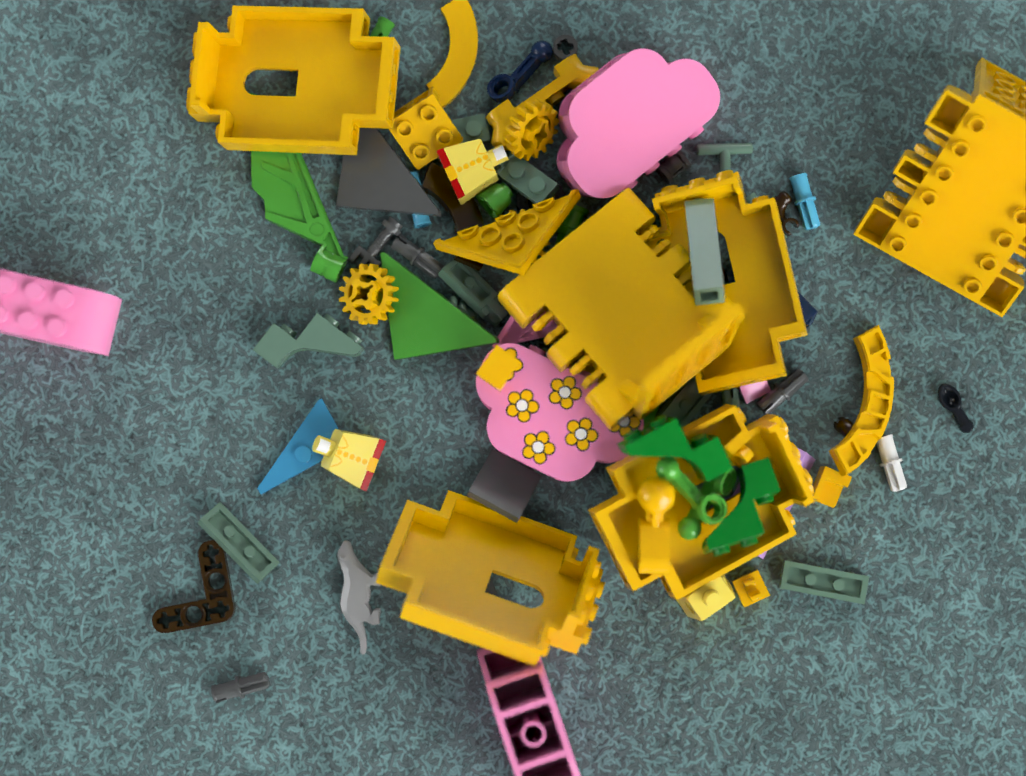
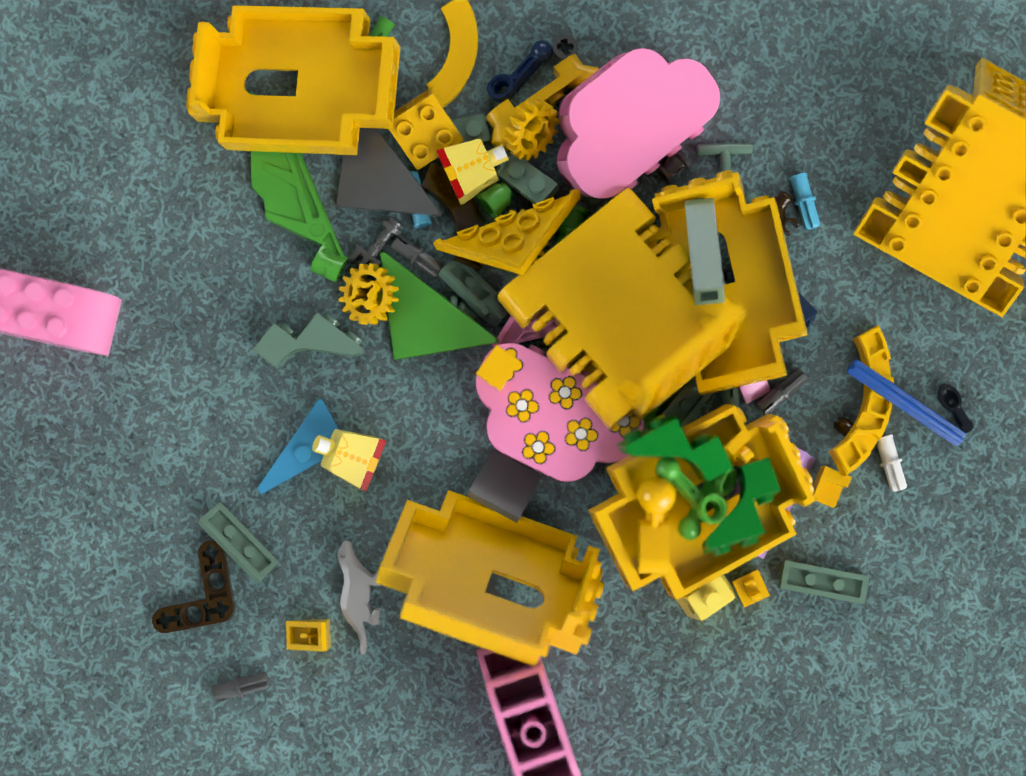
(308, 635): none -> yellow slope
(906, 402): none -> blue axle

